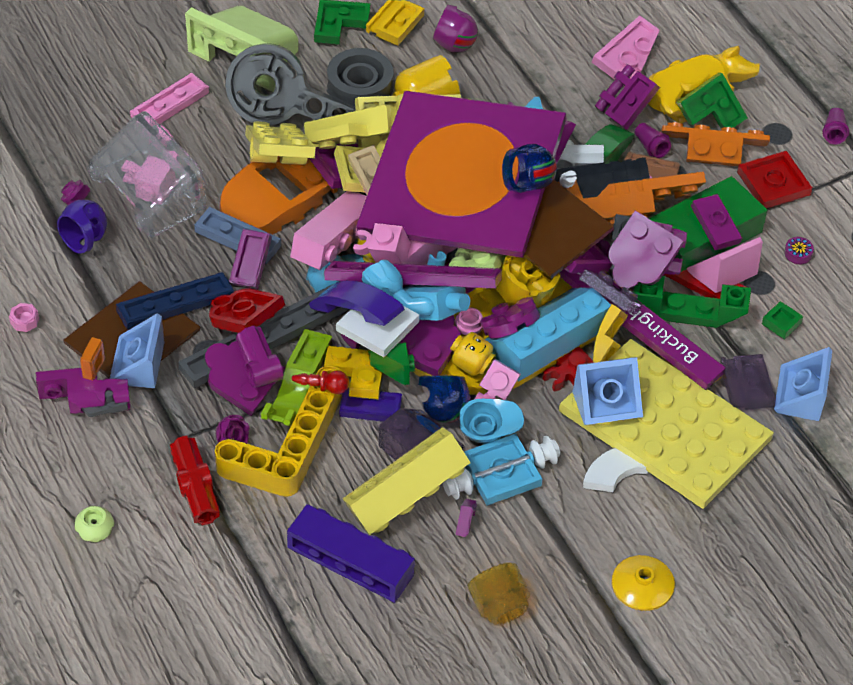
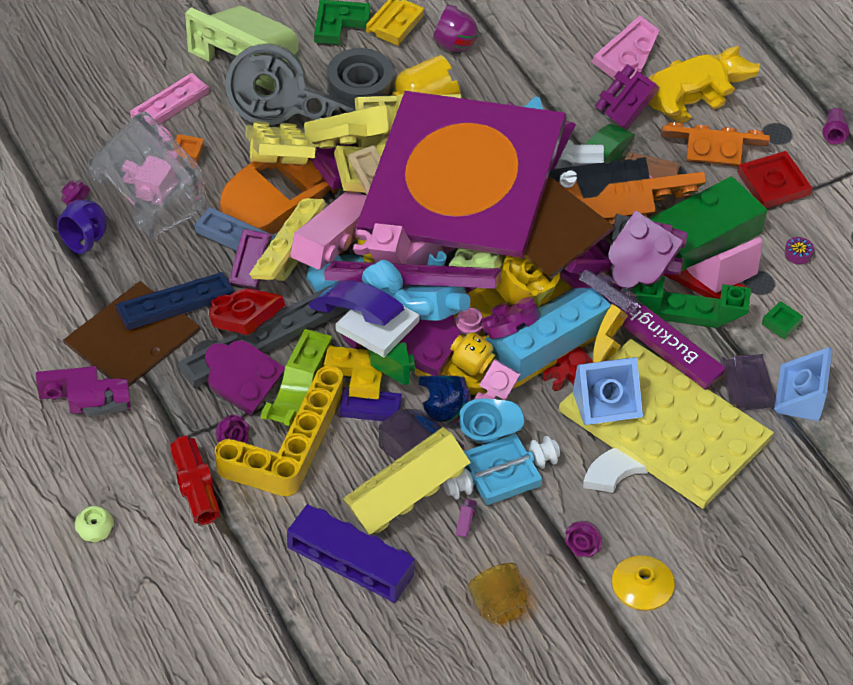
(24, 317): bright pink tile -> none
(92, 358): orange tile -> none
(140, 353): light blue slope -> none
(191, 145): none -> orange plate
(261, 365): magenta piece -> none
(276, 259): none -> light yellow bracket
(335, 382): red bar -> none
(536, 168): clear blue helmet -> none
(584, 538): none -> magenta plate
(655, 142): magenta cone -> none
(716, 98): green plate -> none
(716, 222): magenta plate -> none

